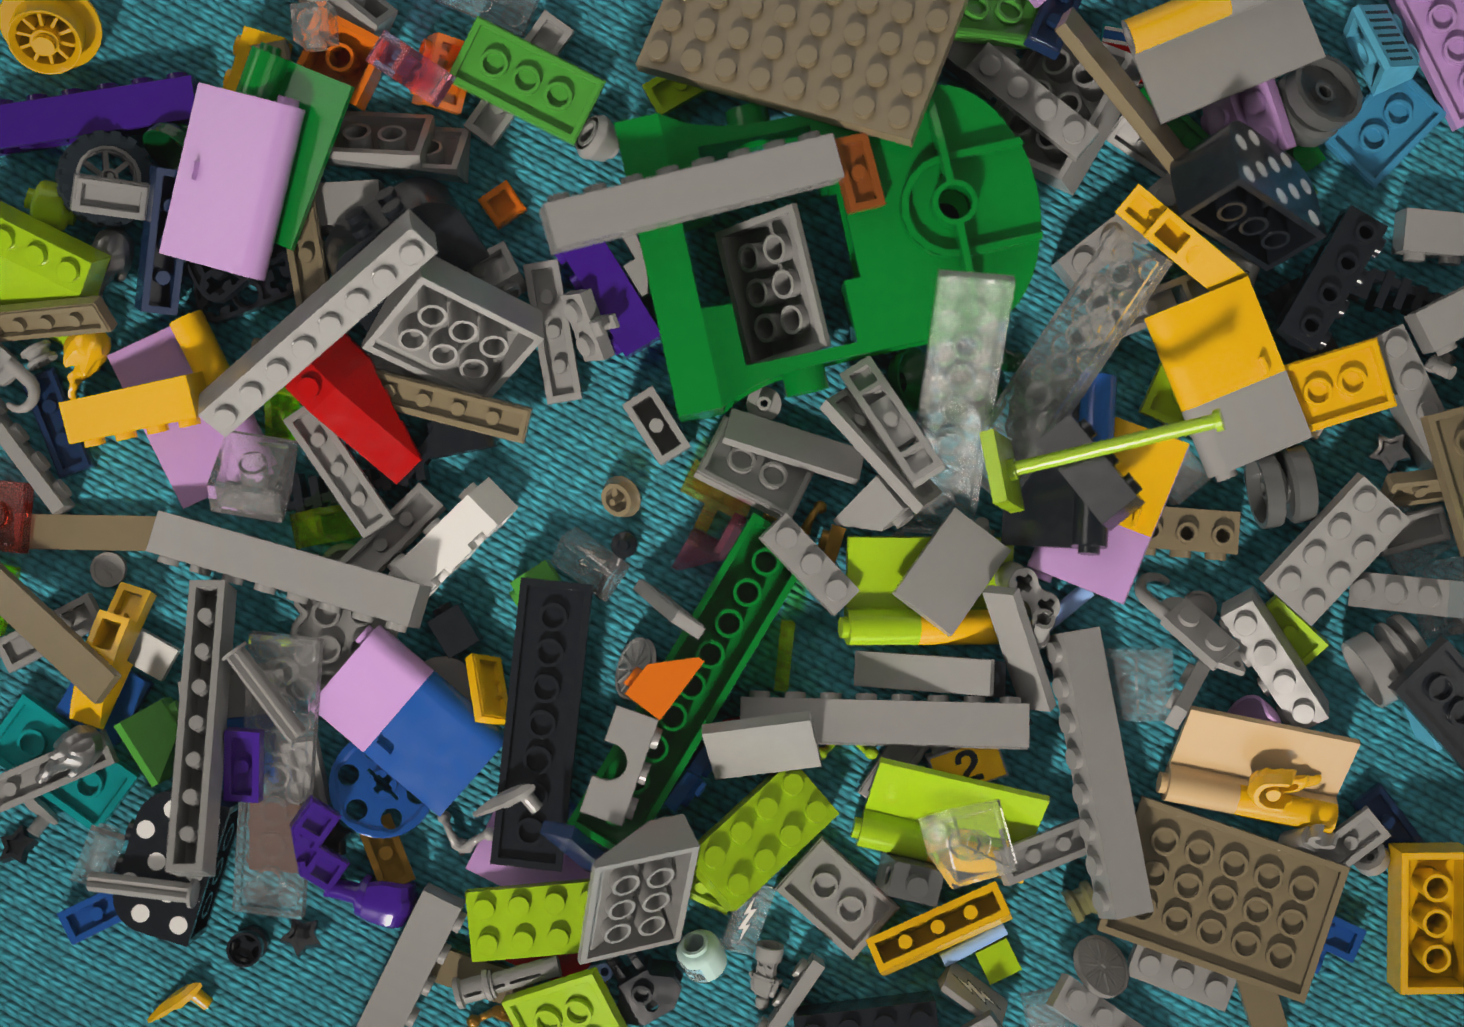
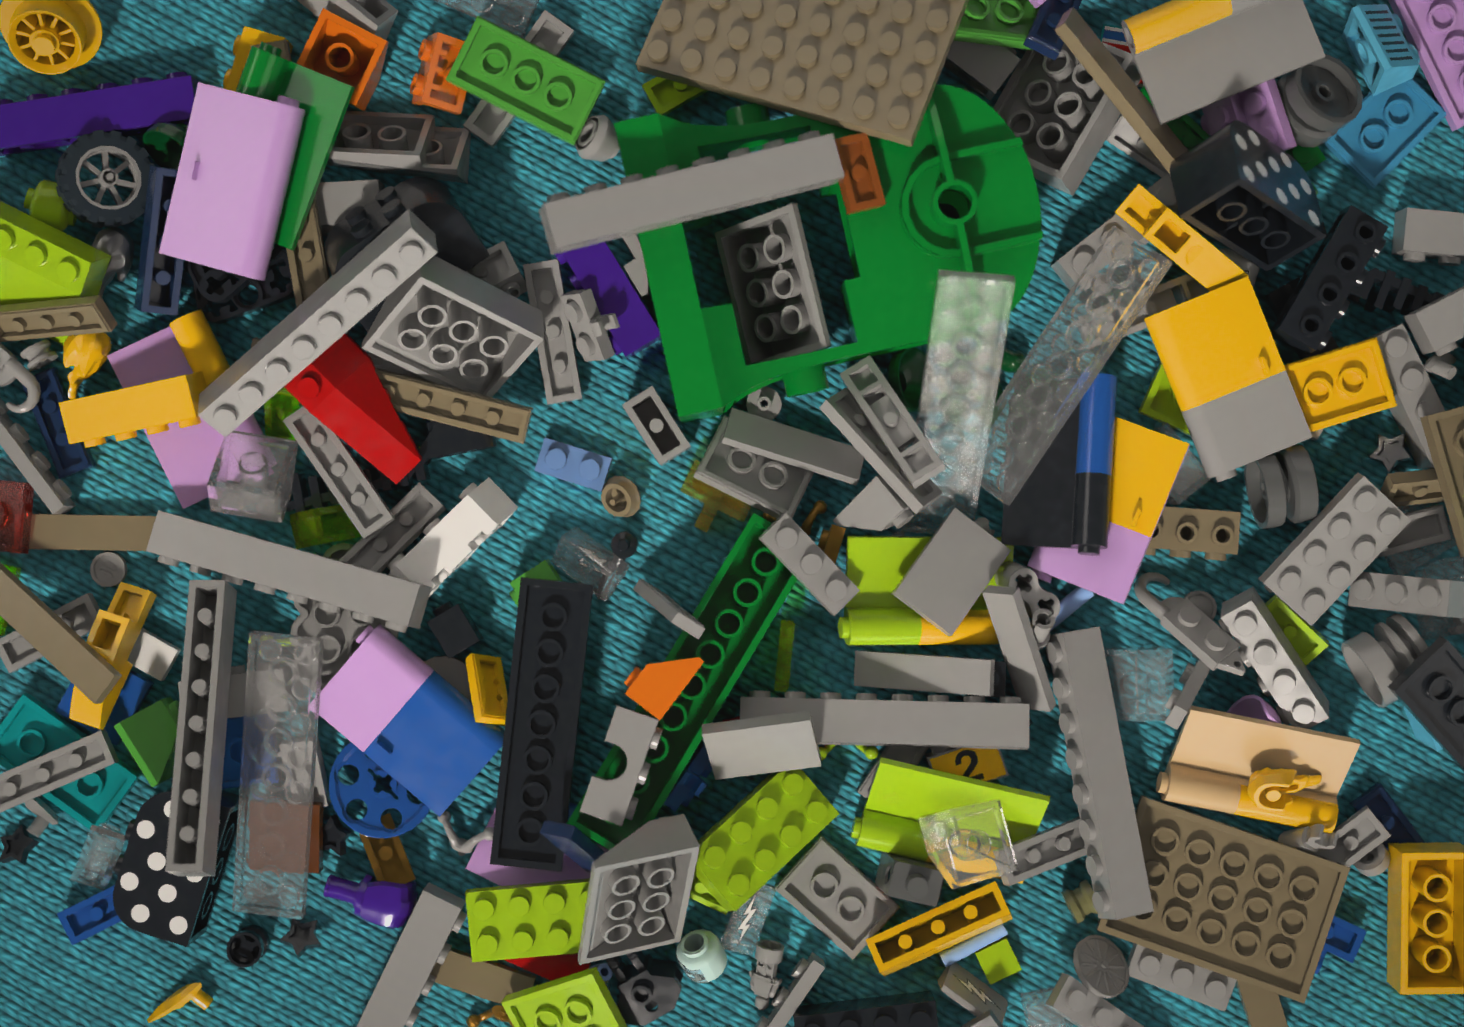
(74, 750): flat silver piece -> none
(109, 196): light grey tile -> none
(144, 887): light grey axle -> none
(243, 765): dark purple plate -> none
(264, 692): light grey axle -> none
(308, 832): dark purple tile -> none
(314, 25): clear brick -> none
(410, 68): clear pink slope -> none
(490, 983): light grey pin -> none
(502, 205): orange tile -> none
(510, 797): light grey bar -> none
(573, 464): none -> medium blue plate
(636, 653): light grey wheel -> none
(705, 549): clear pink slope -> none
(1005, 471): lime tile -> none
(1032, 102): light grey plate -> none
(1095, 479): black brick -> none

